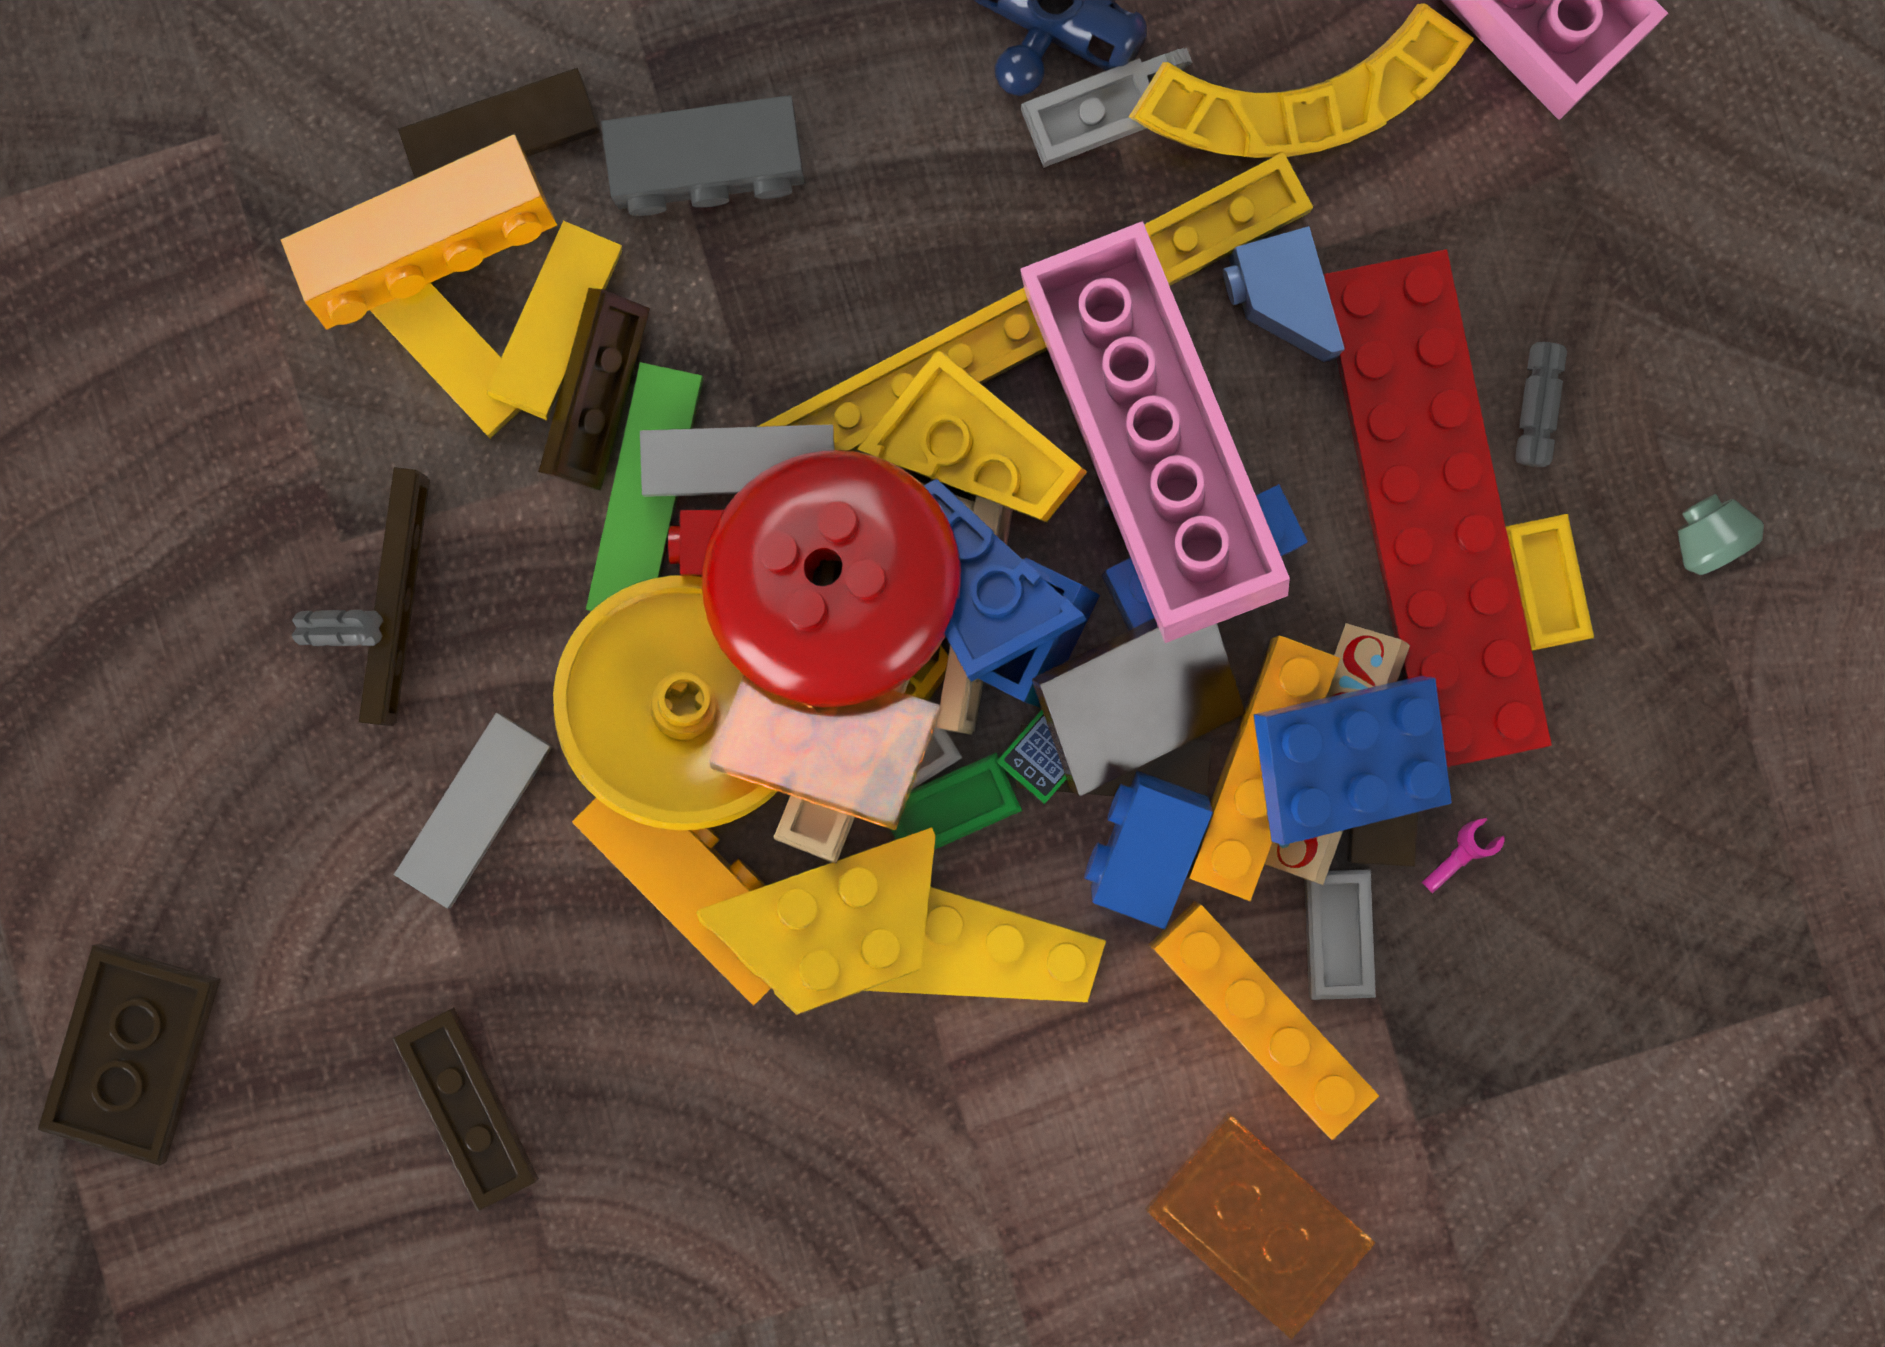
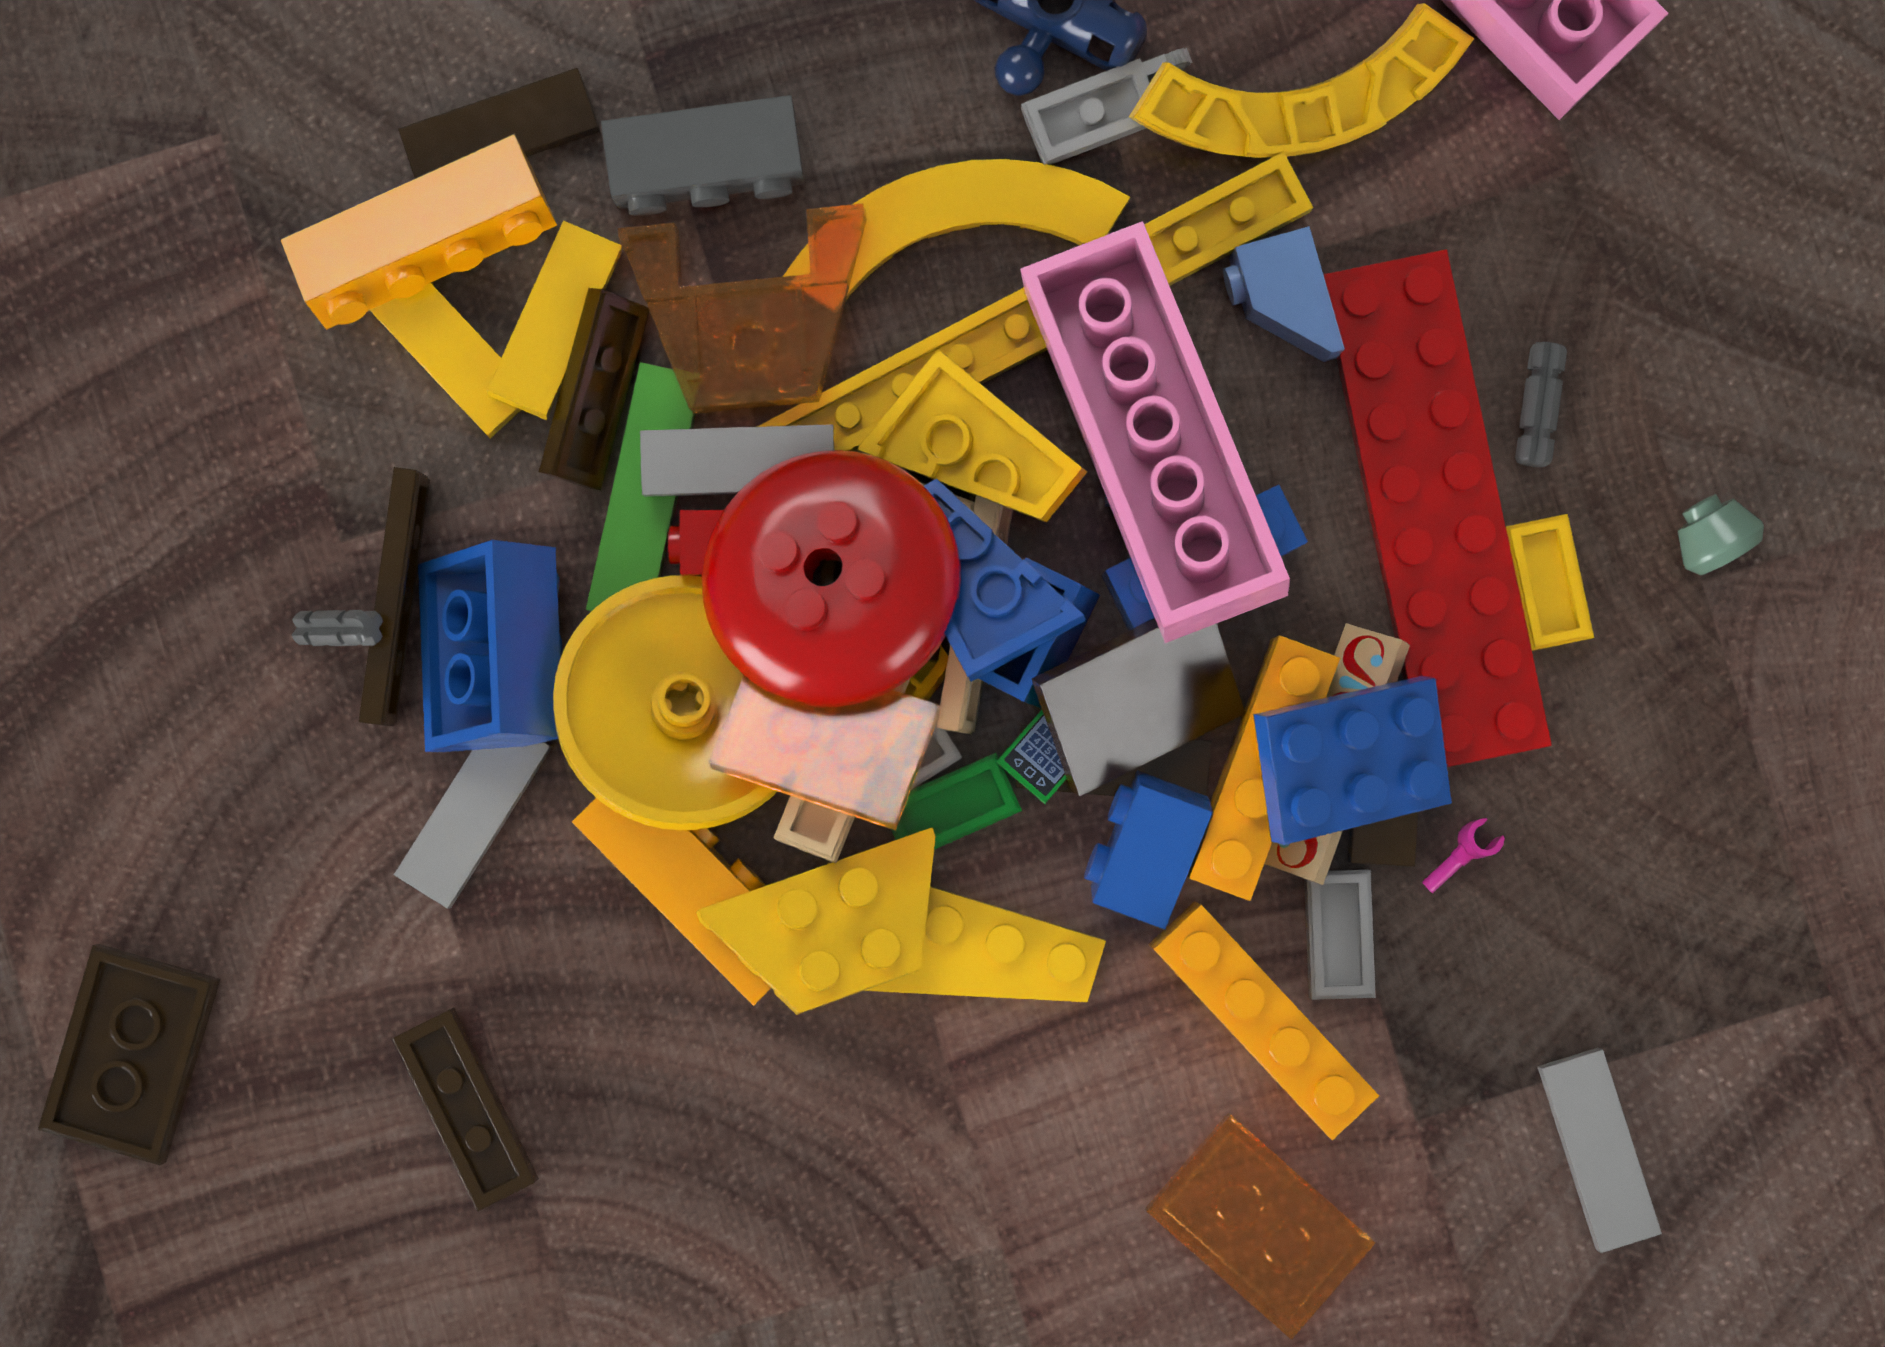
(489, 646): none -> blue slope
(755, 337): none -> clear orange wing
(976, 195): none -> yellow tile
(1599, 1150): none -> light grey tile

